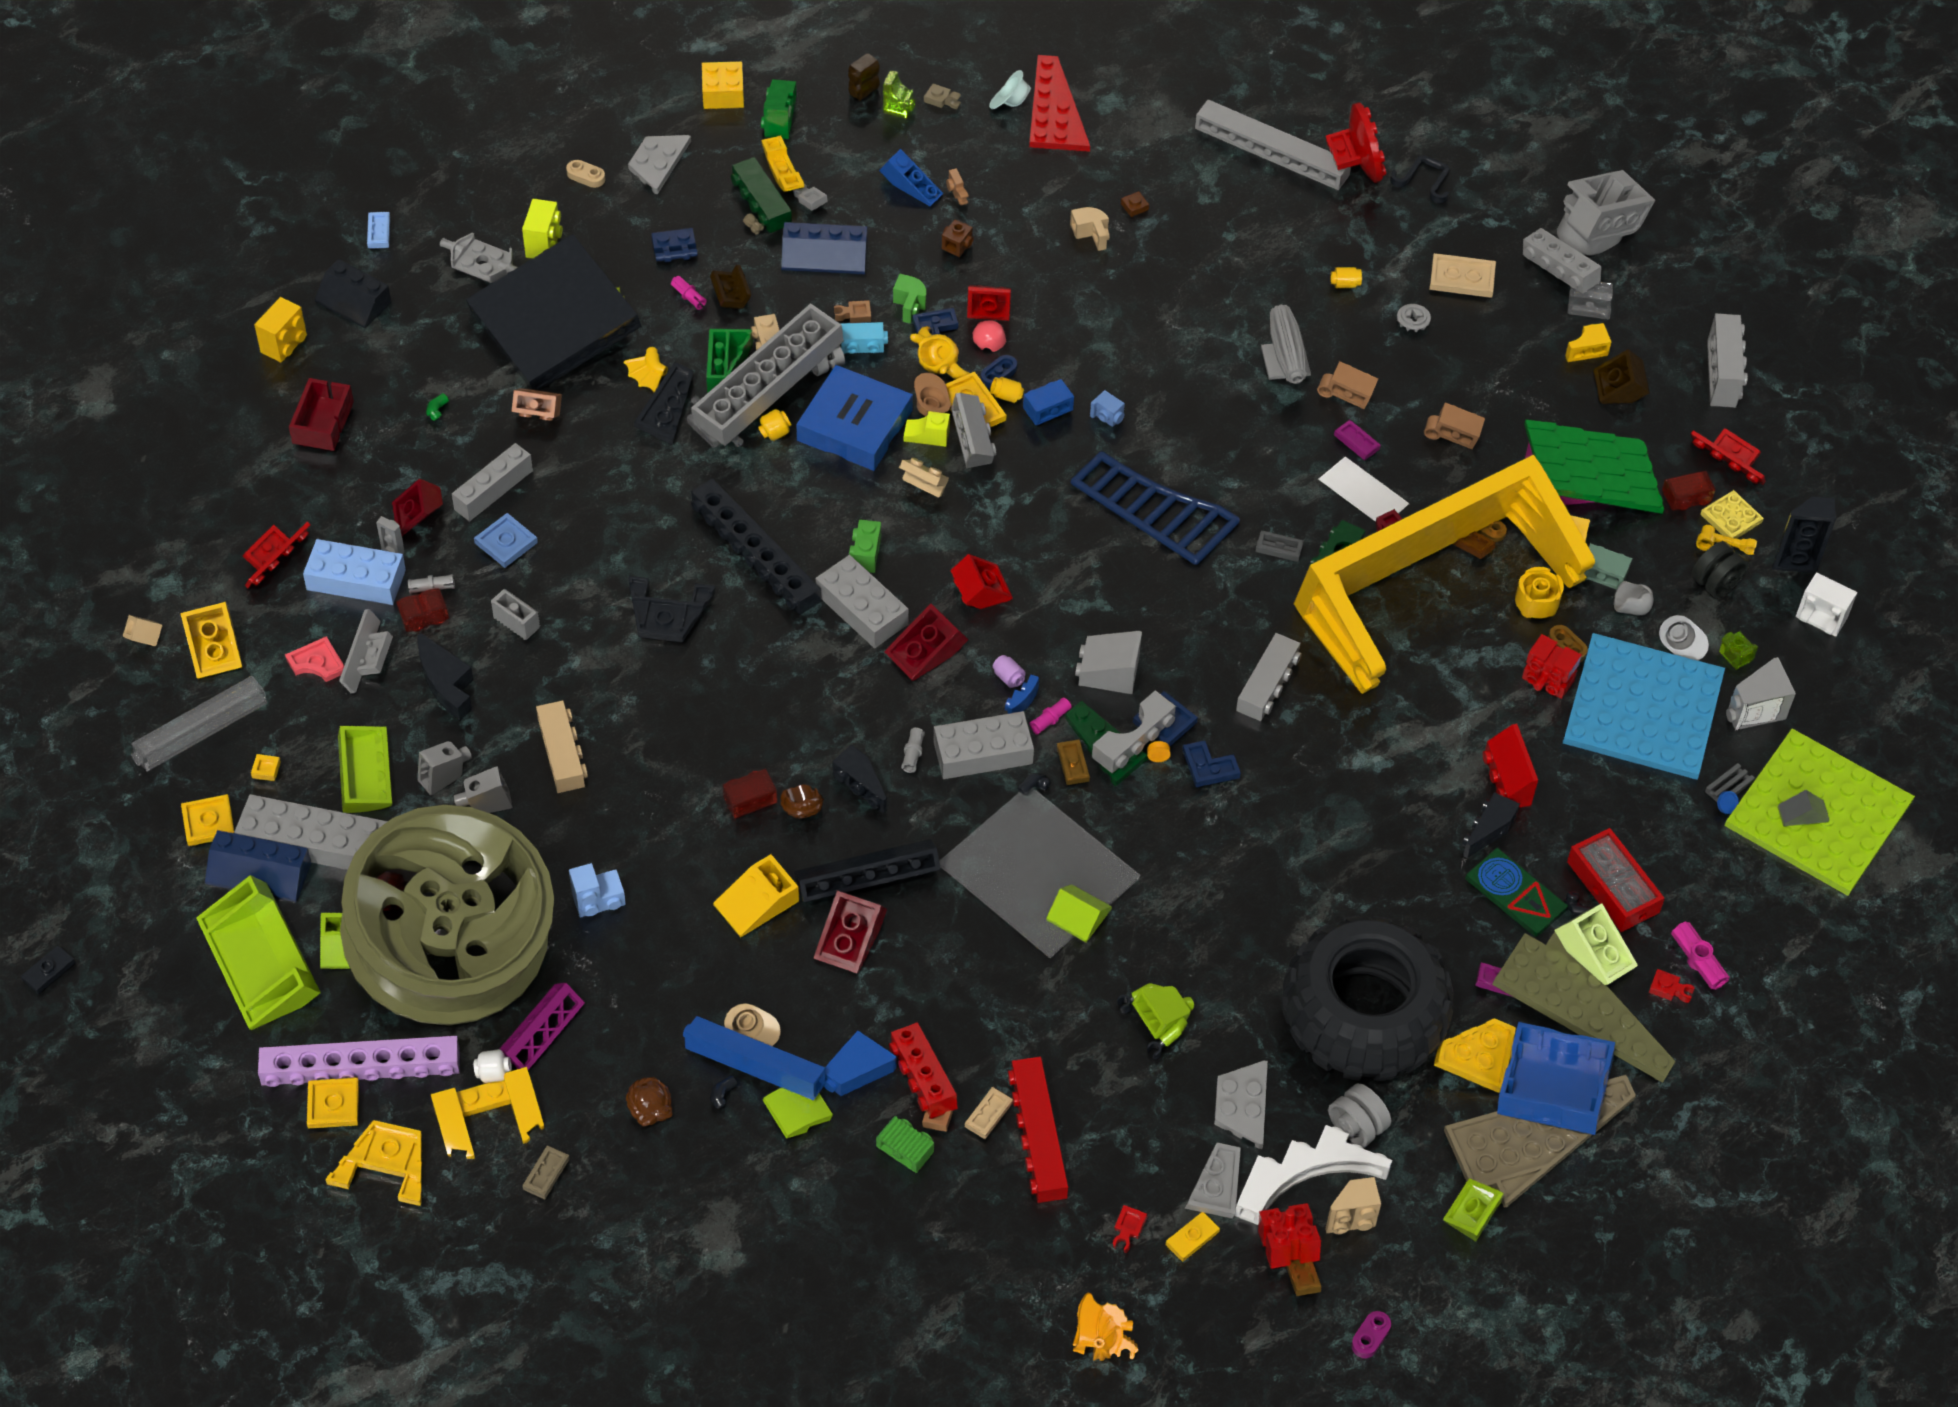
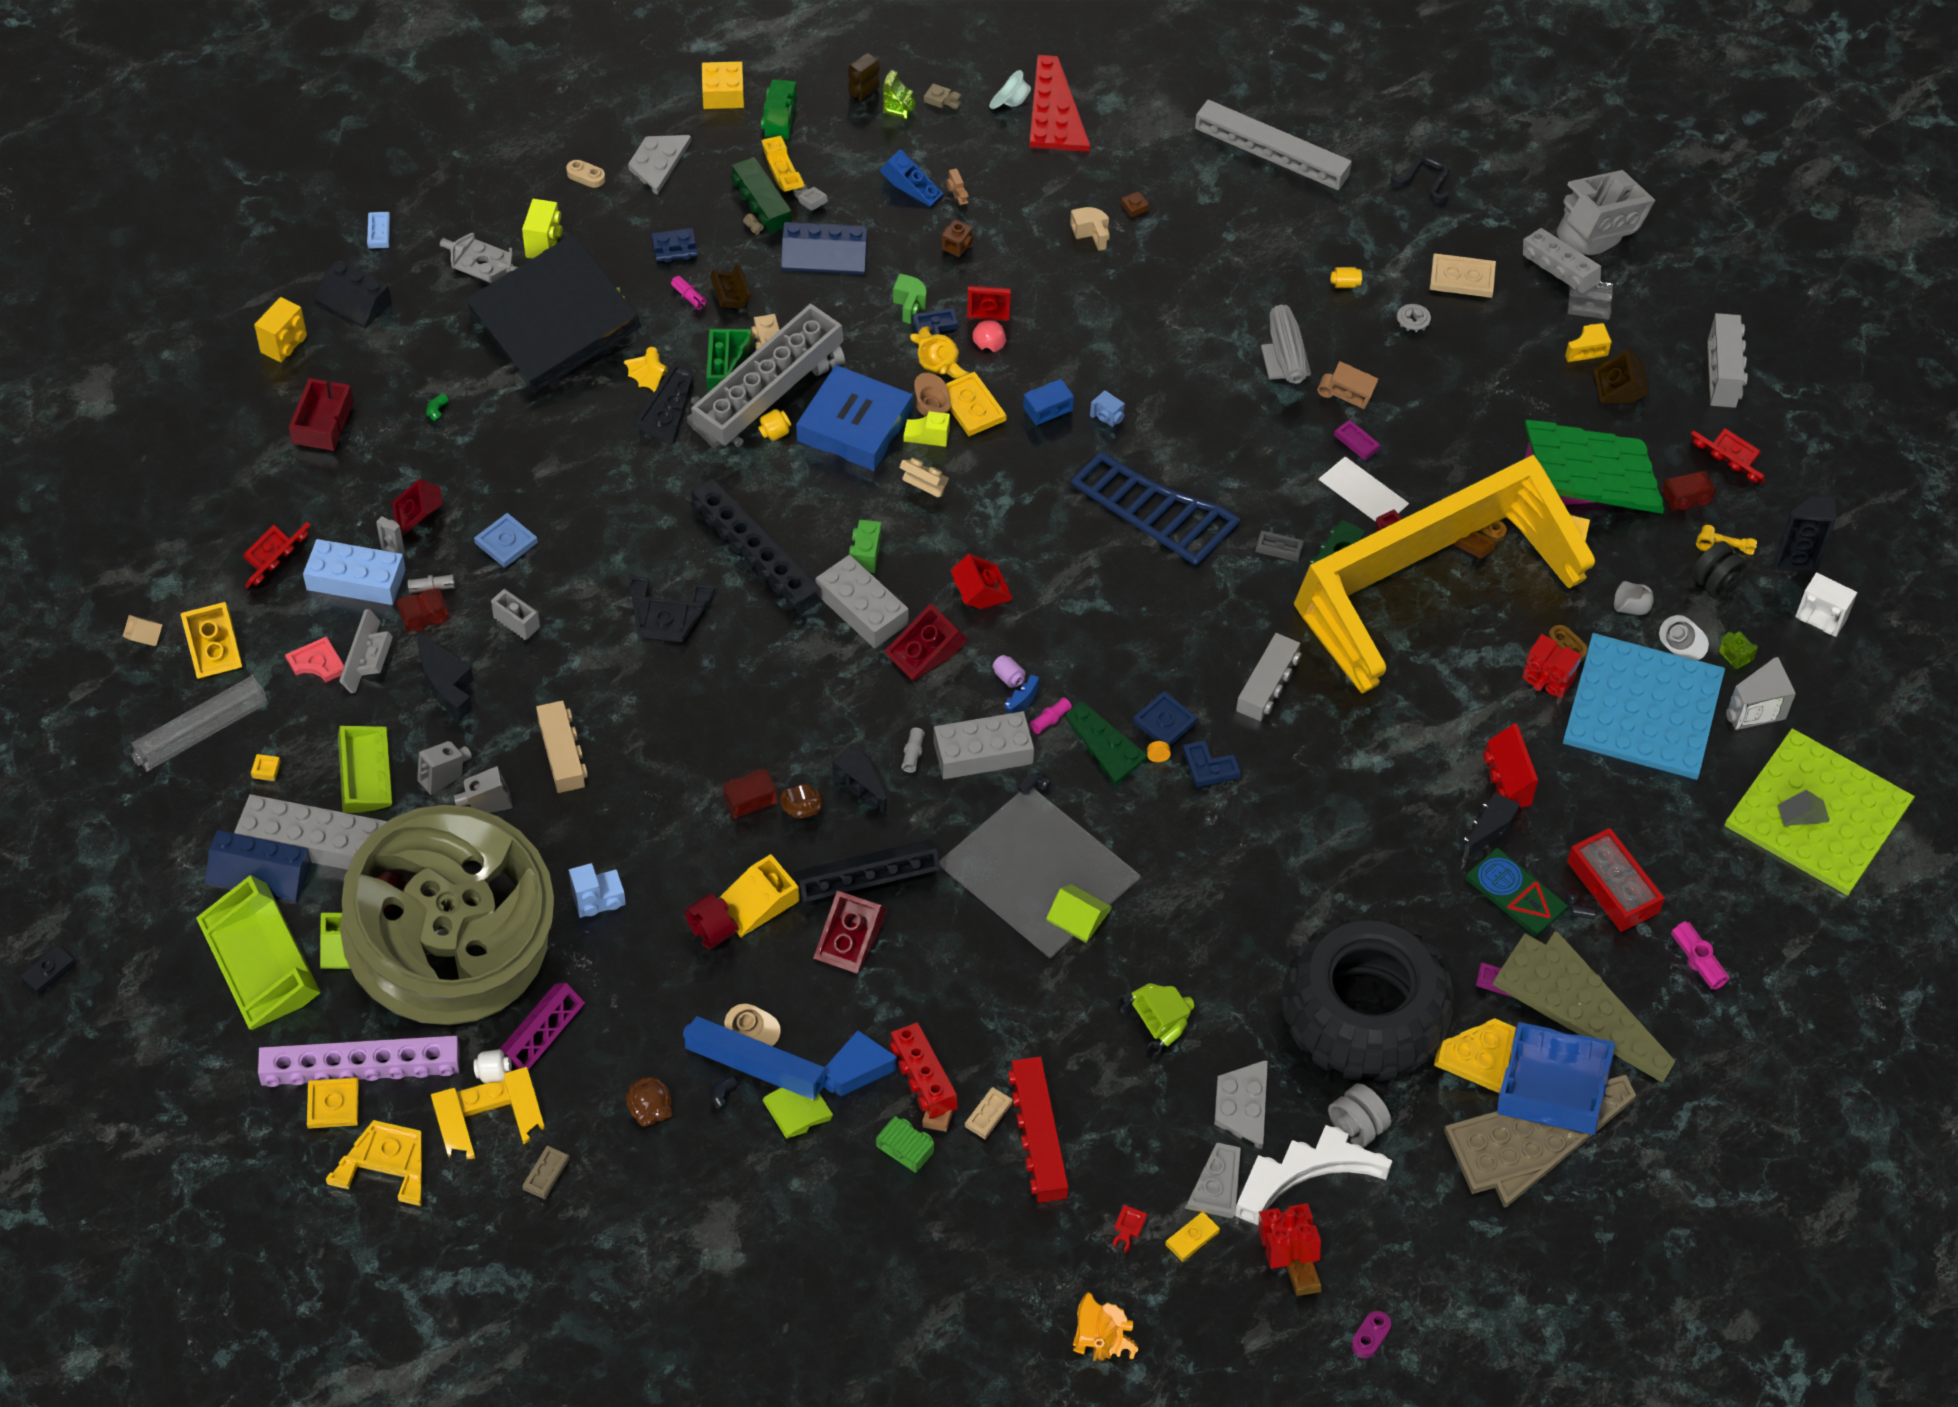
(205, 817): yellow plate -> none
(492, 482): light grey brick -> none
(534, 402): nougat brick -> none
(710, 920): none -> dark red brick
(857, 312): medium nougat plate -> none
(863, 337): medium azure brick -> none
(972, 430): light grey slope -> none
(996, 369): dark blue plate -> none
(1006, 389): yellow brick -> none
(1073, 762): pearl gold plate -> none
(1110, 661): light grey slope -> none
(1115, 749): light grey arch -> none
(1355, 1207): tan slope -> none
(1358, 144): red bracket -> none
(1455, 425): medium nougat hinge -> none
(1473, 1208): lime slope -> none
(1539, 593): yellow brick -> none
(1597, 944): yellowish green slope -> none
(1609, 567): sand green brick -> none
(1667, 986): red plate -> none
(1727, 802): blue piece -> none
(1732, 515): light yellow tile -> none
(1742, 774): dark grey tile -> none

